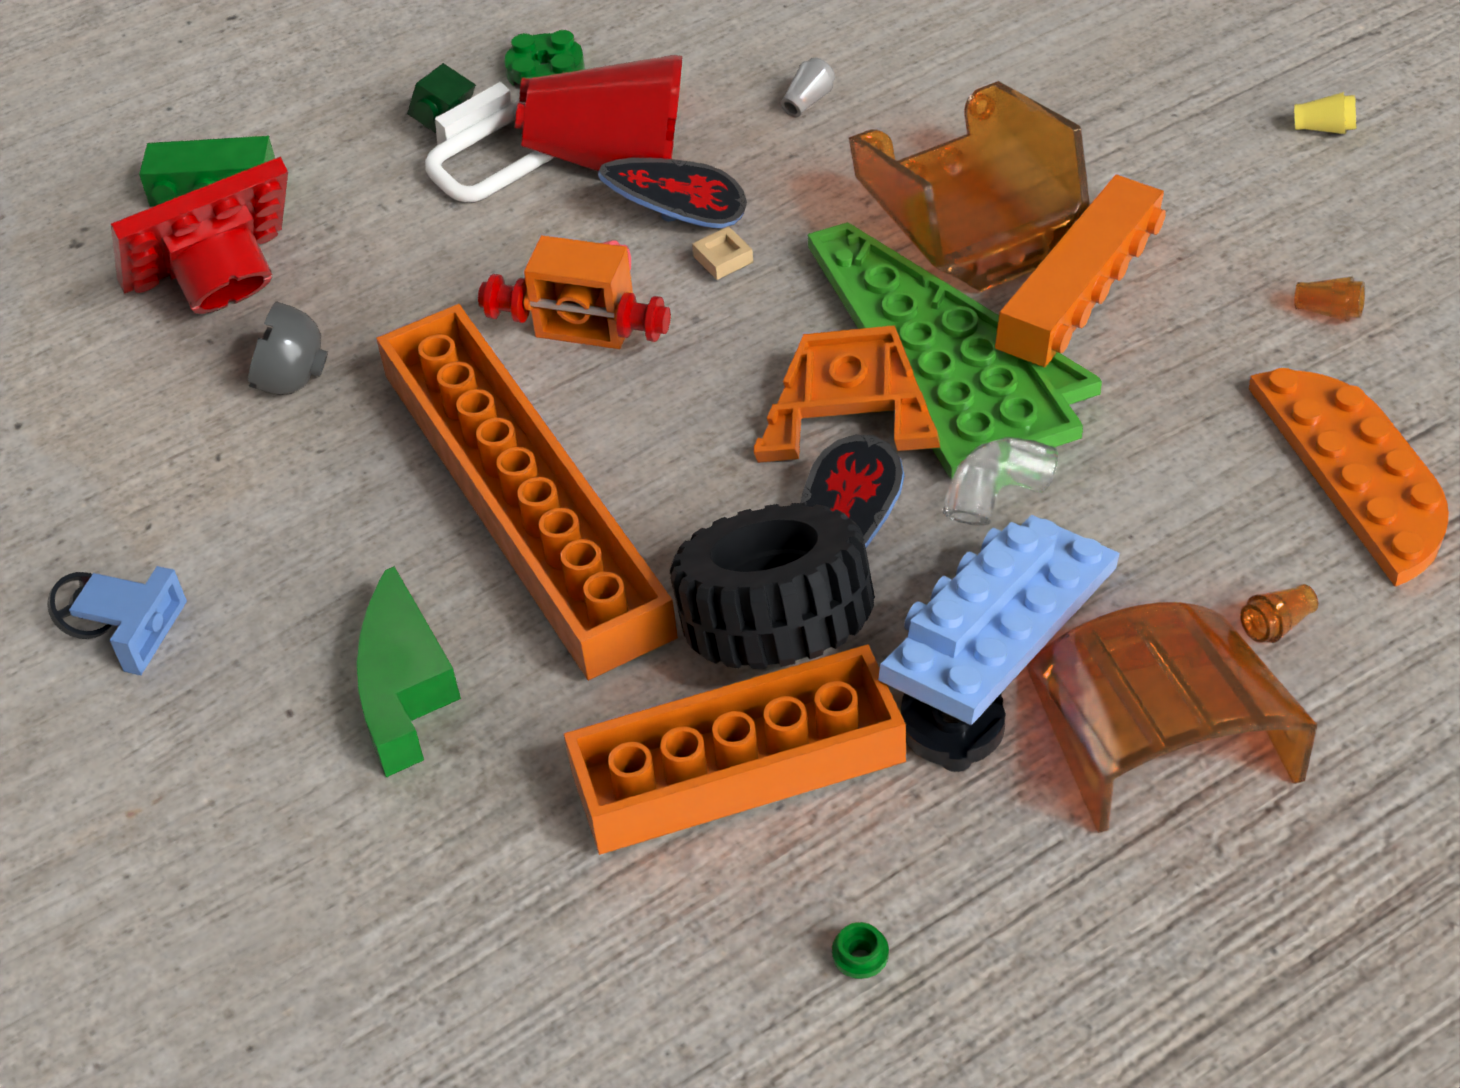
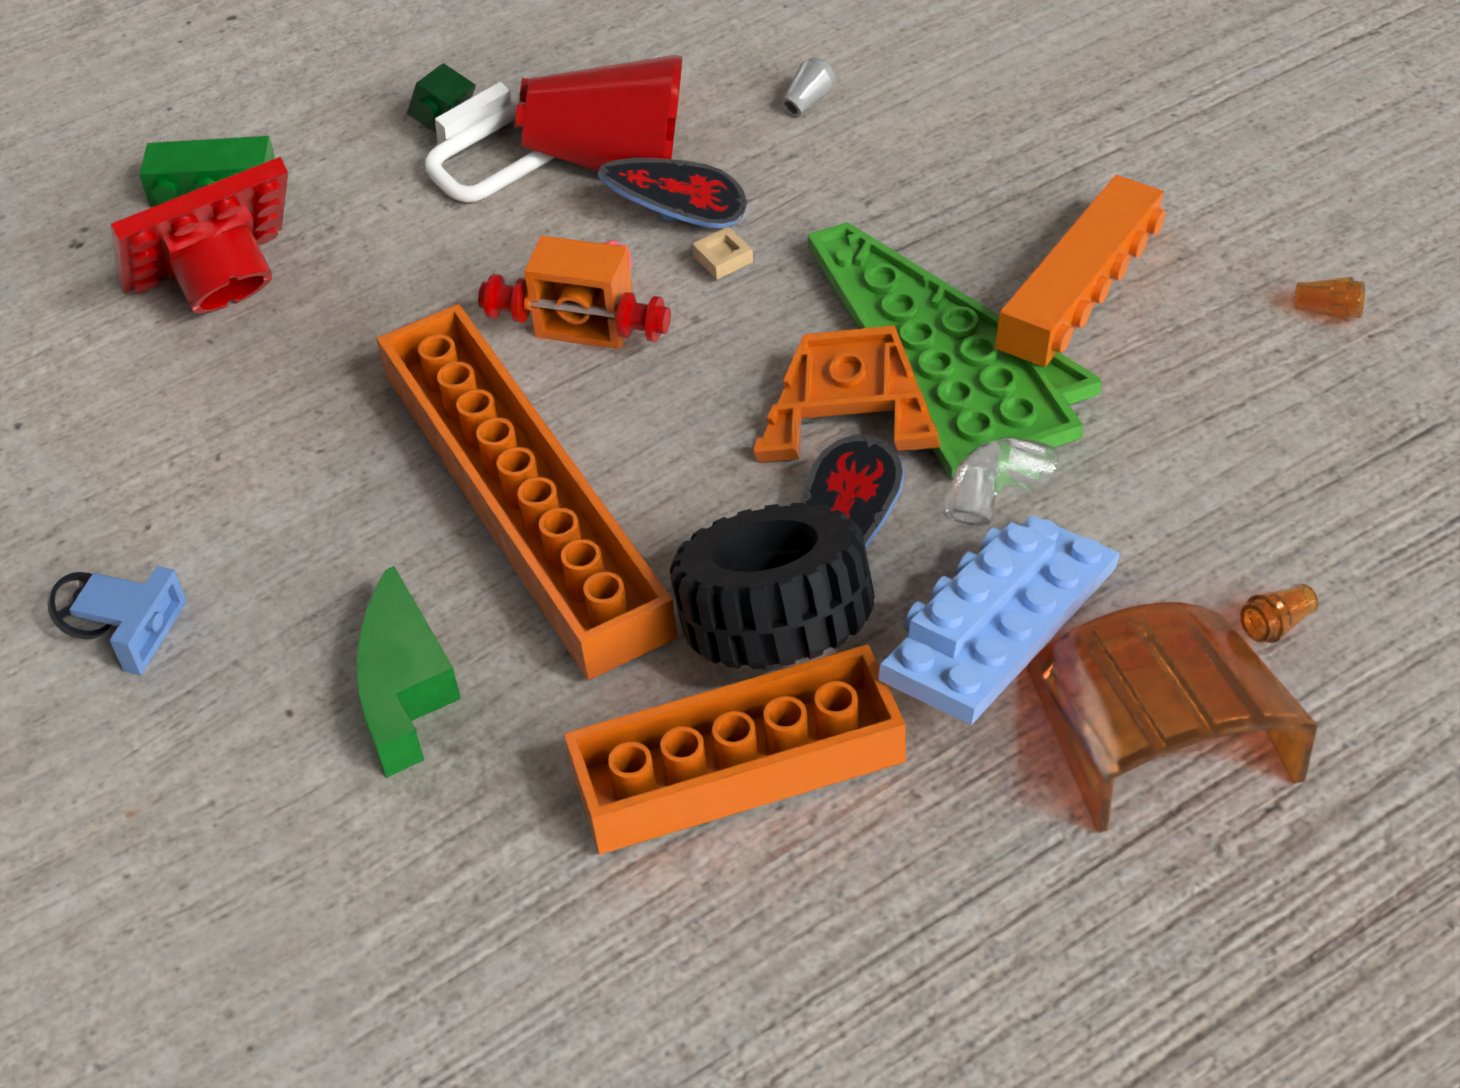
(287, 352): dark grey cylinder -> none
(530, 51): green plate -> none
(860, 937): green plate -> none
(952, 743): black plate -> none
(987, 199): clear orange windscreen -> none
(1327, 114): light yellow cone -> none
(1360, 466): orange plate -> none

